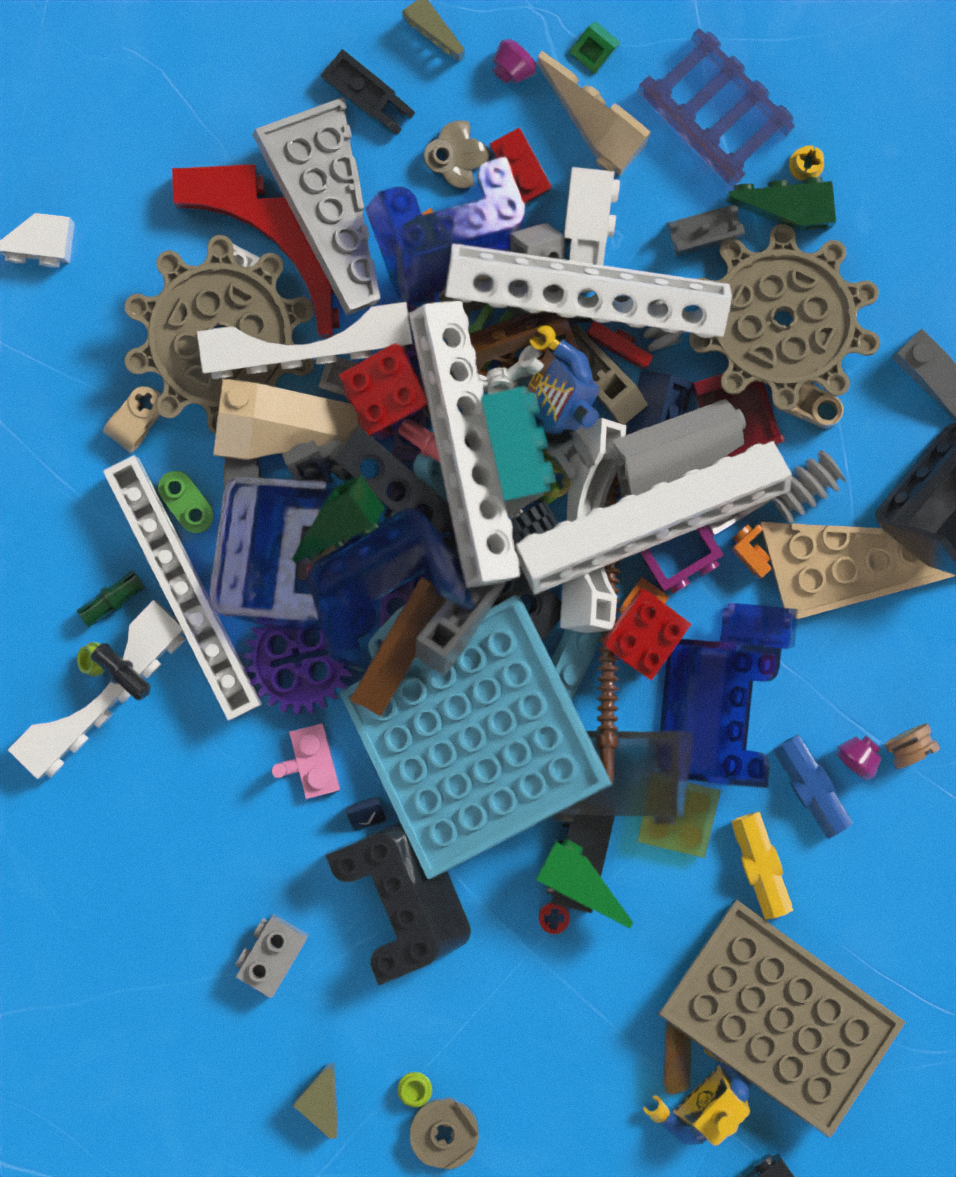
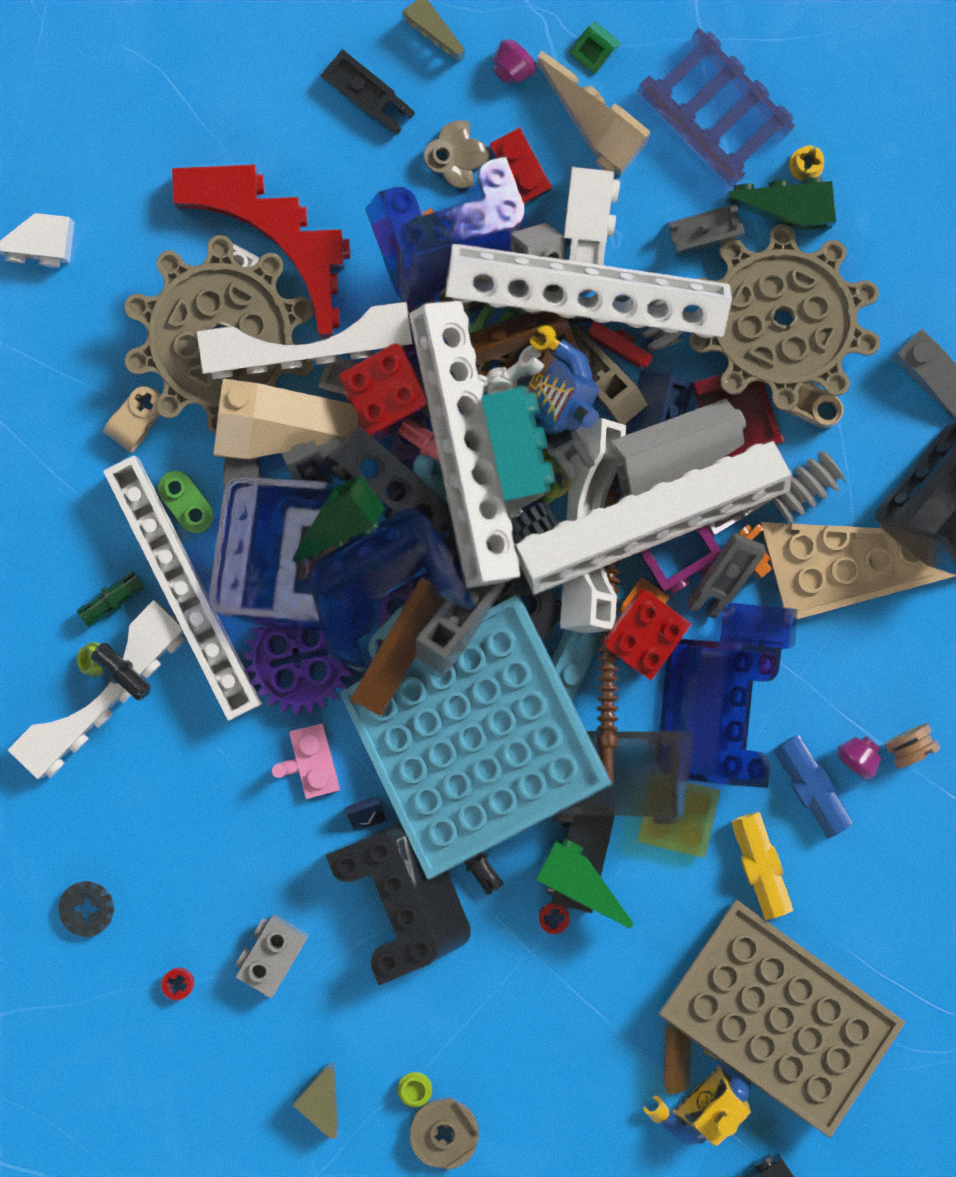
(74, 919): none -> clear smoke gear
(182, 993): none -> red bush
(322, 186): light grey wing -> none
(484, 873): none -> black axle
(727, 574): none -> dark grey hinge

